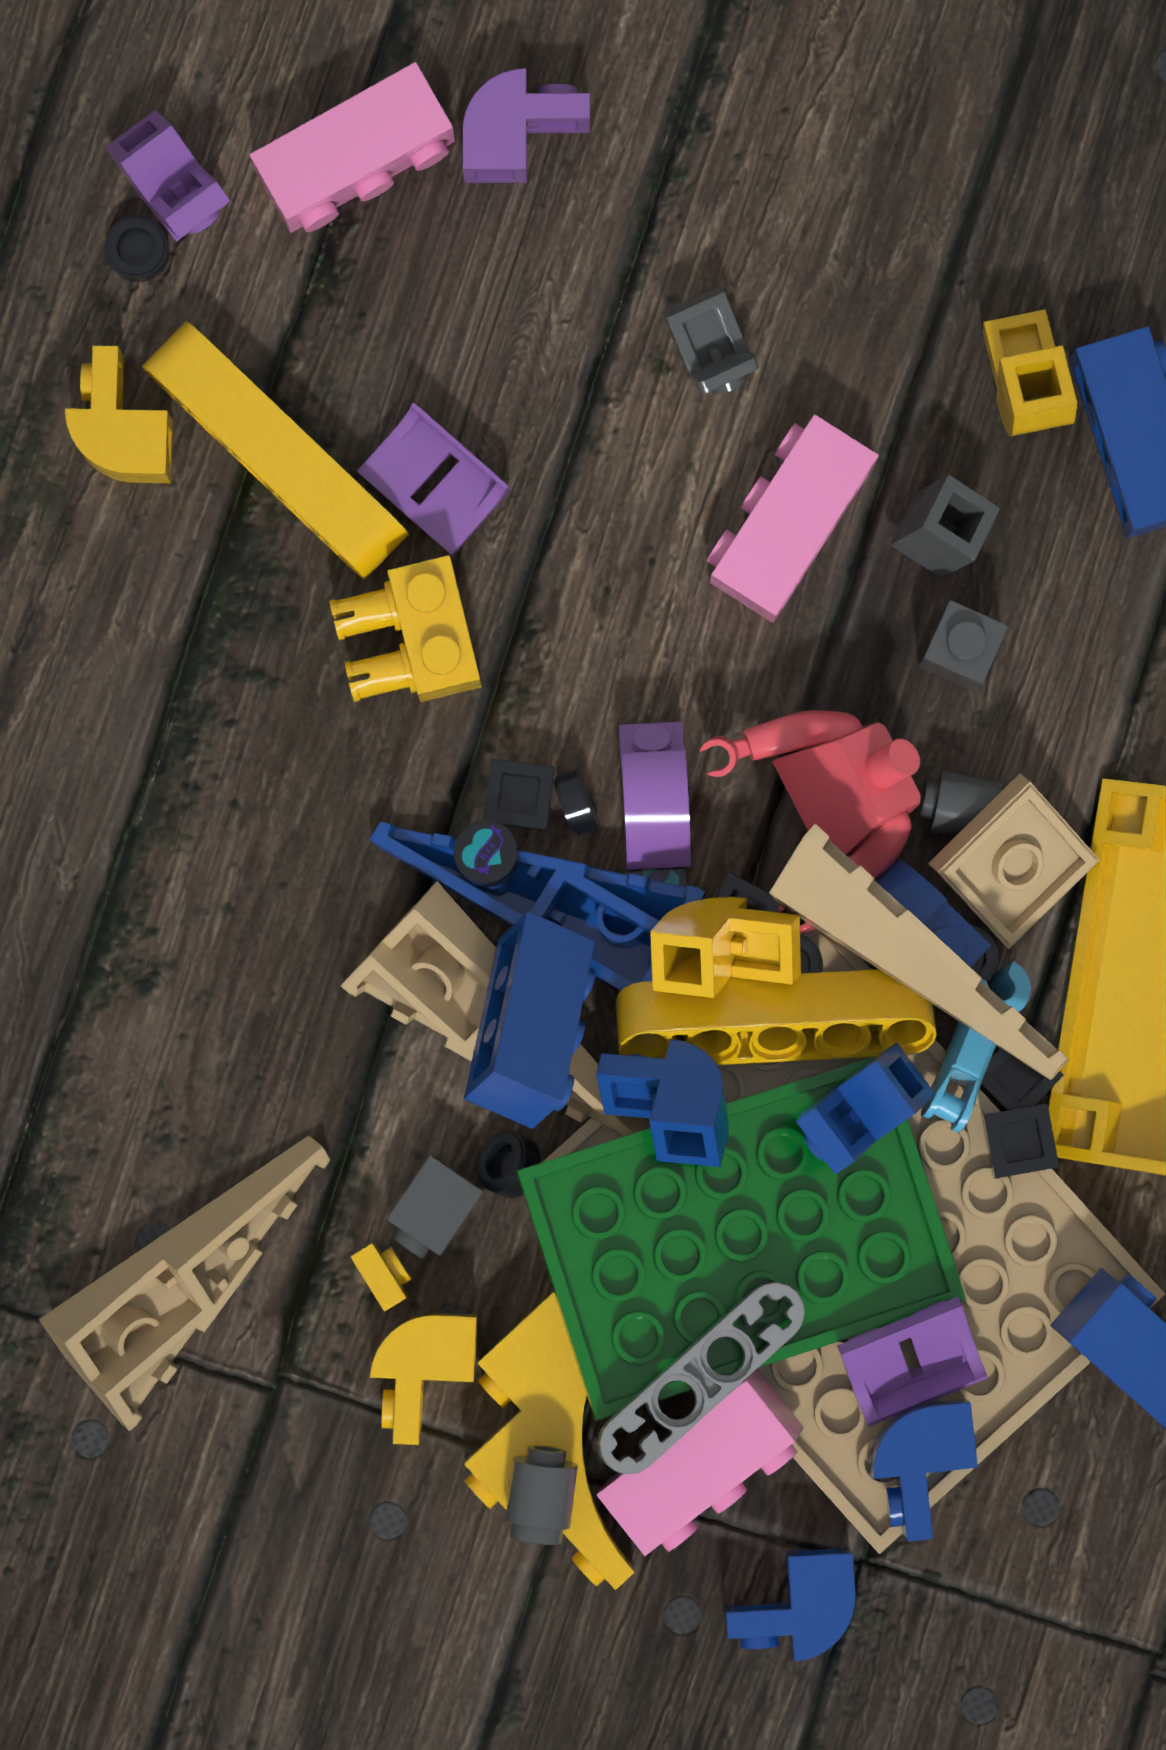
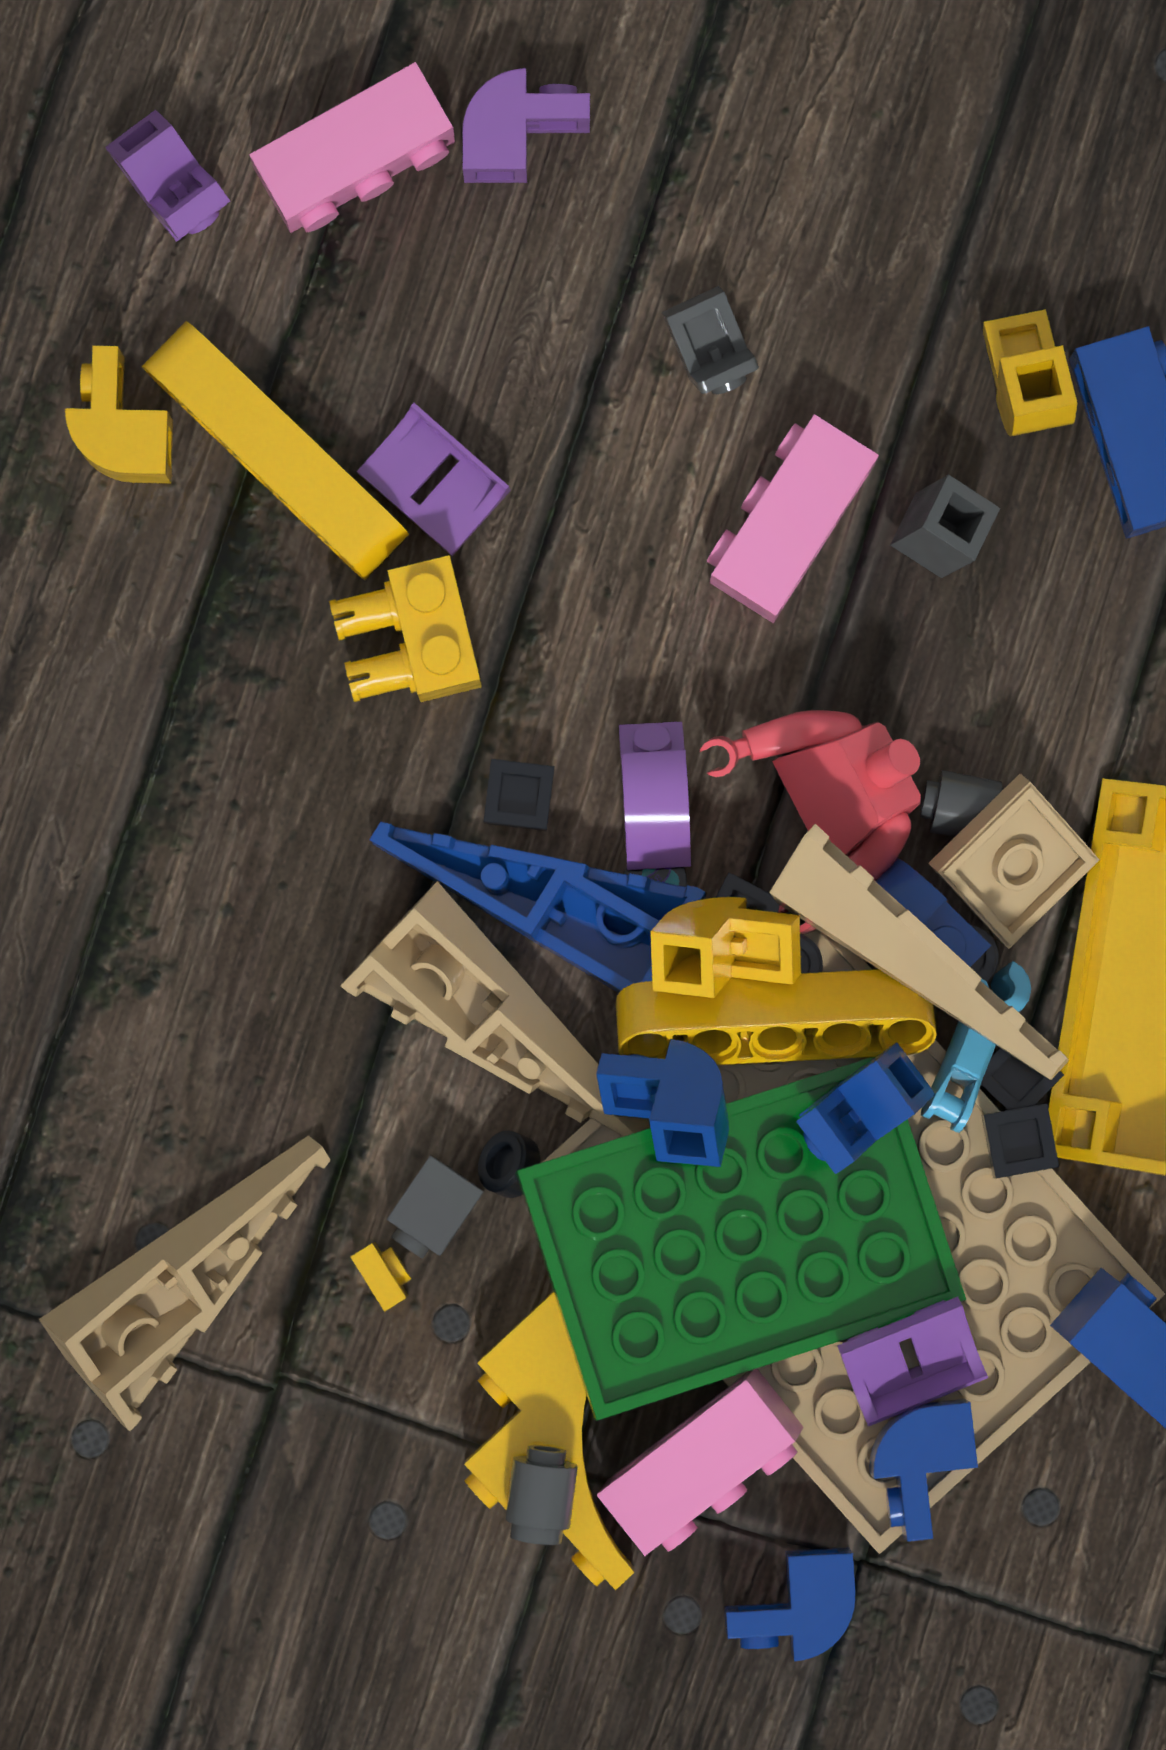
(137, 249): black tile -> none
(420, 1350): yellow brick -> none
(487, 853): black tile -> none
(531, 1021): blue brick -> none
(576, 802): black tile -> none
(695, 1371): light grey beam -> none
(963, 646): dark grey brick -> none

